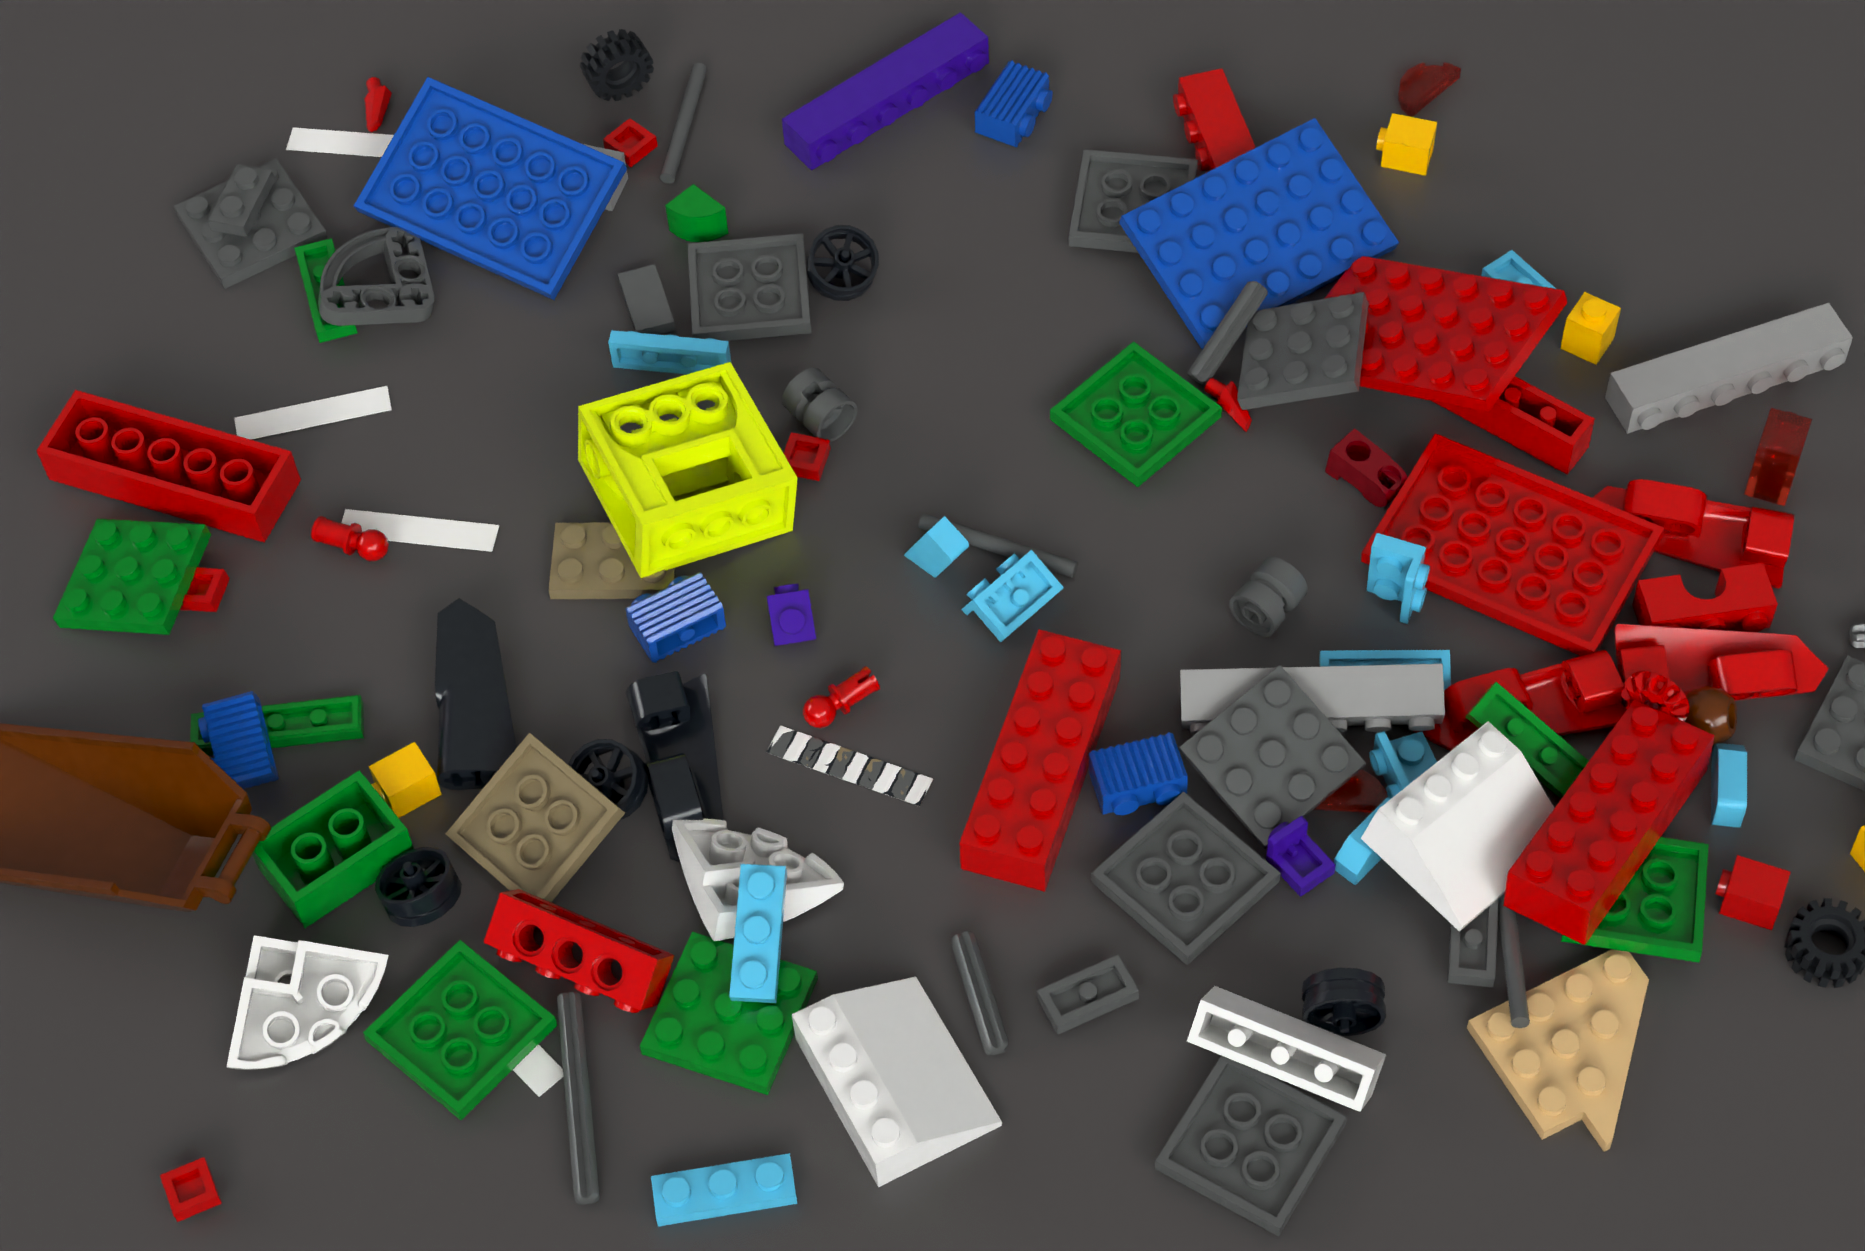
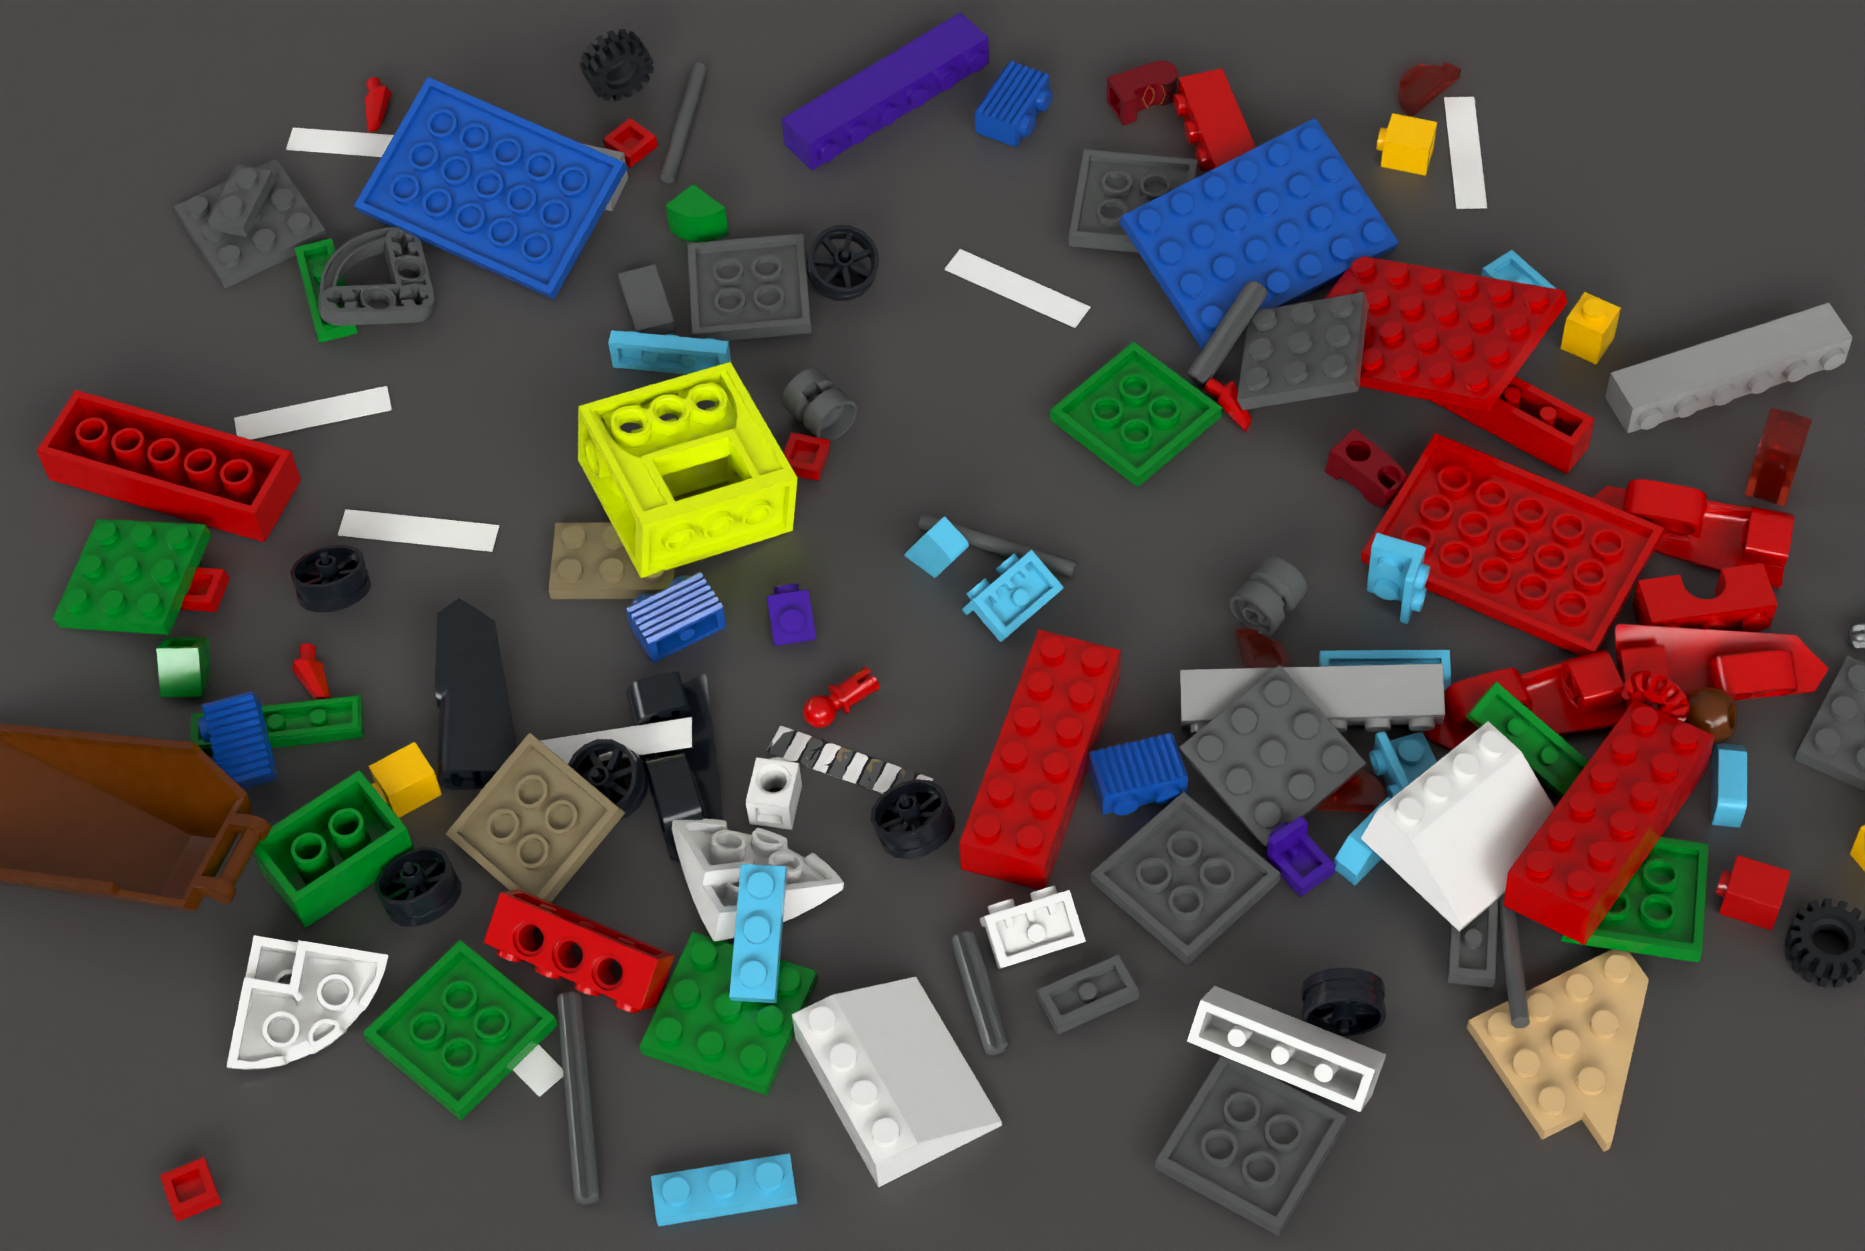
(183, 666): none -> green brick
(311, 672): none -> red bar
(330, 578): none -> black wheel
(370, 544): red pin -> none
(640, 739): none -> white sticker
(779, 807): none -> white brick
(910, 812): none -> black wheel
(1017, 288): none -> white sticker
(1033, 927): none -> white bracket
(1141, 89): none -> dark red leg
(1260, 651): none -> clear red tile
(1465, 153): none -> white sticker

